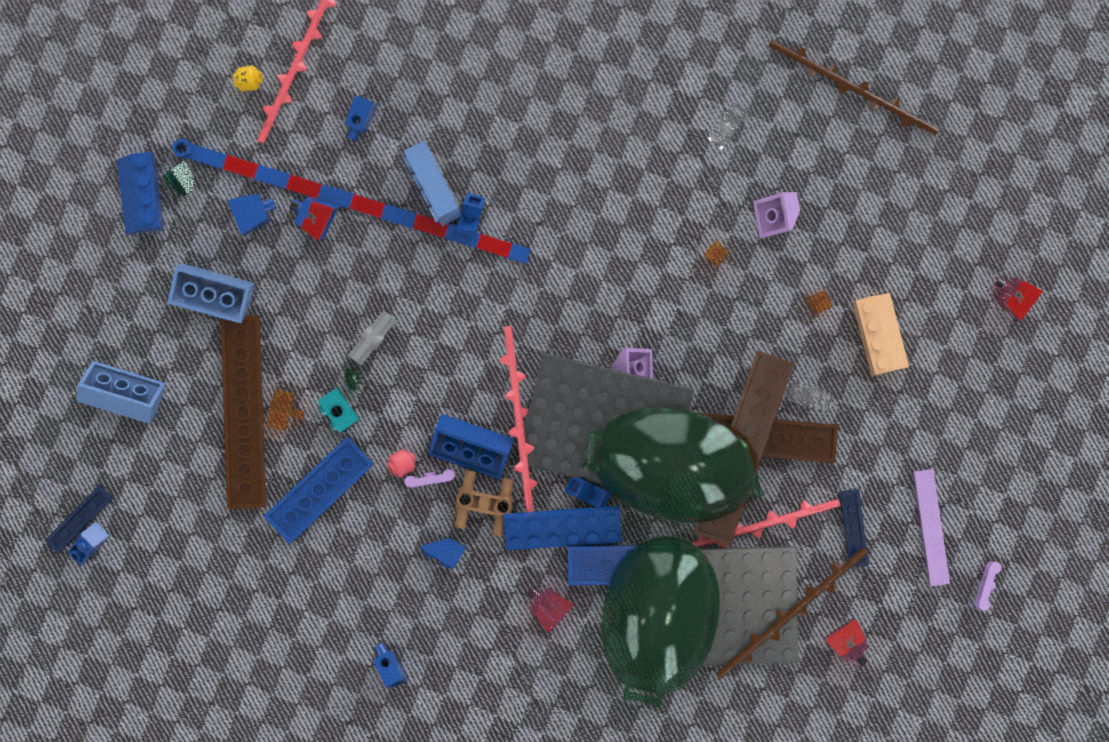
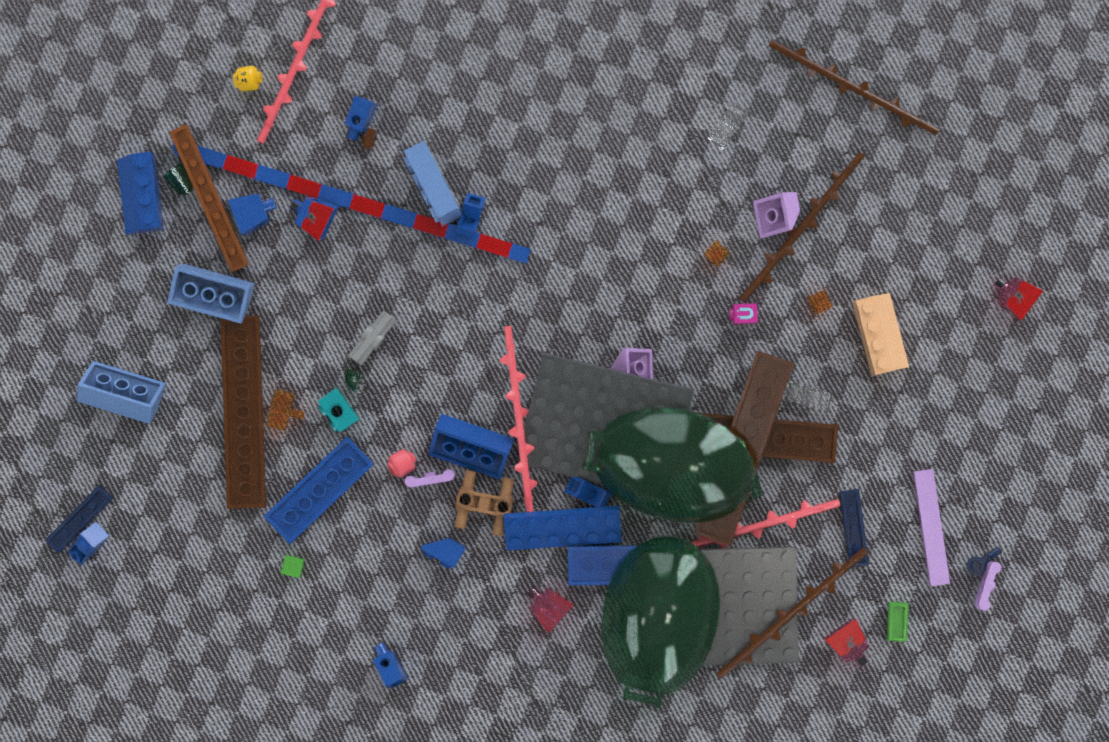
(209, 198): none -> dark orange plate
(292, 566): none -> bright green tile
(369, 139): none -> reddish brown plate
(743, 314): none -> dark pink brick
(809, 221): none -> reddish brown plant
(897, 621): none -> bright green tile
(977, 565): none -> dark blue plate

